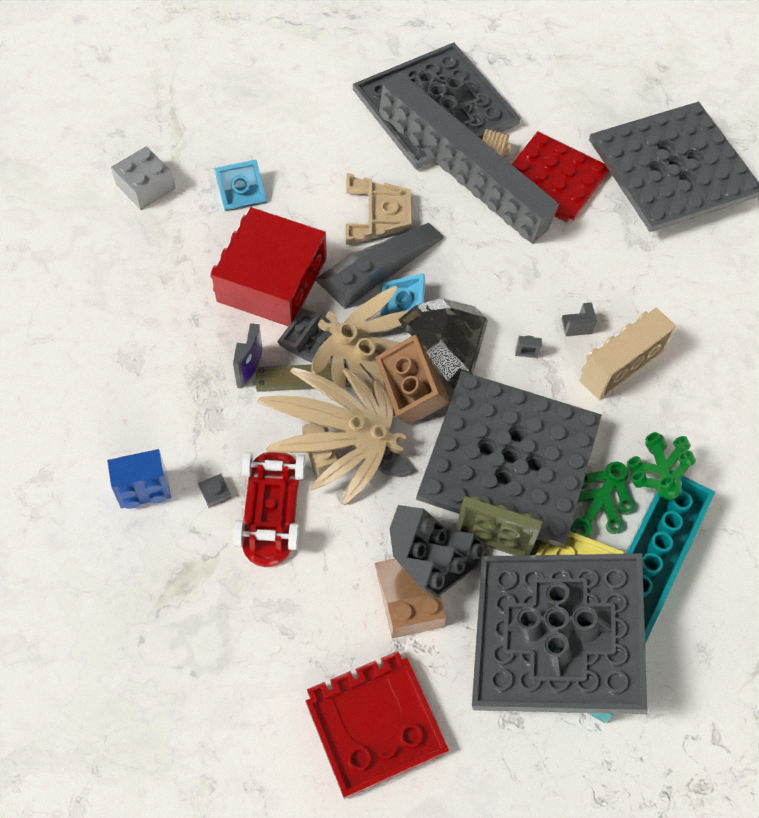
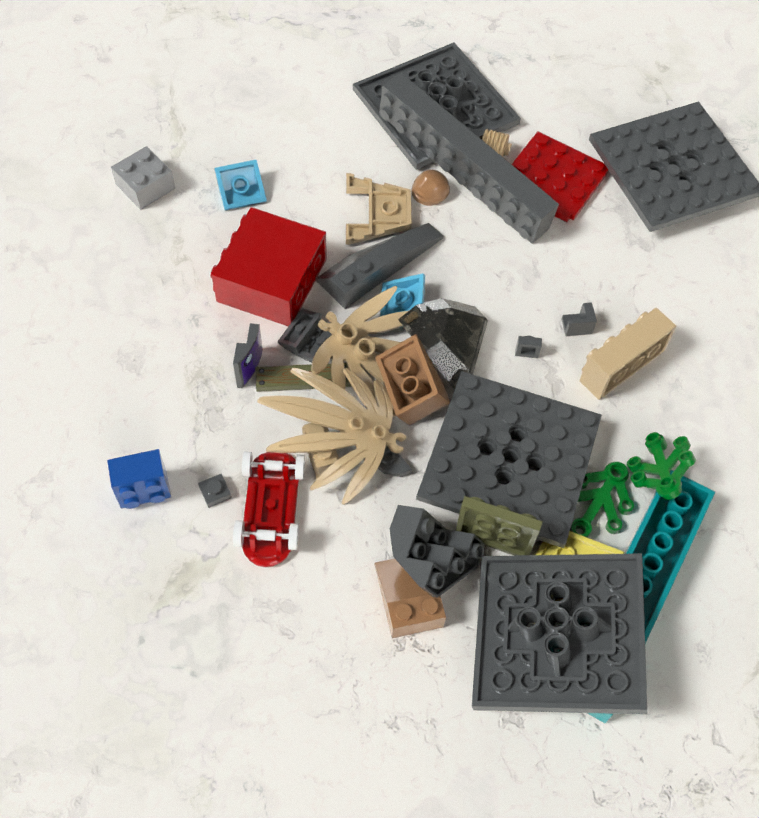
(374, 724): red hinge -> none
(430, 188): none -> medium nougat hat

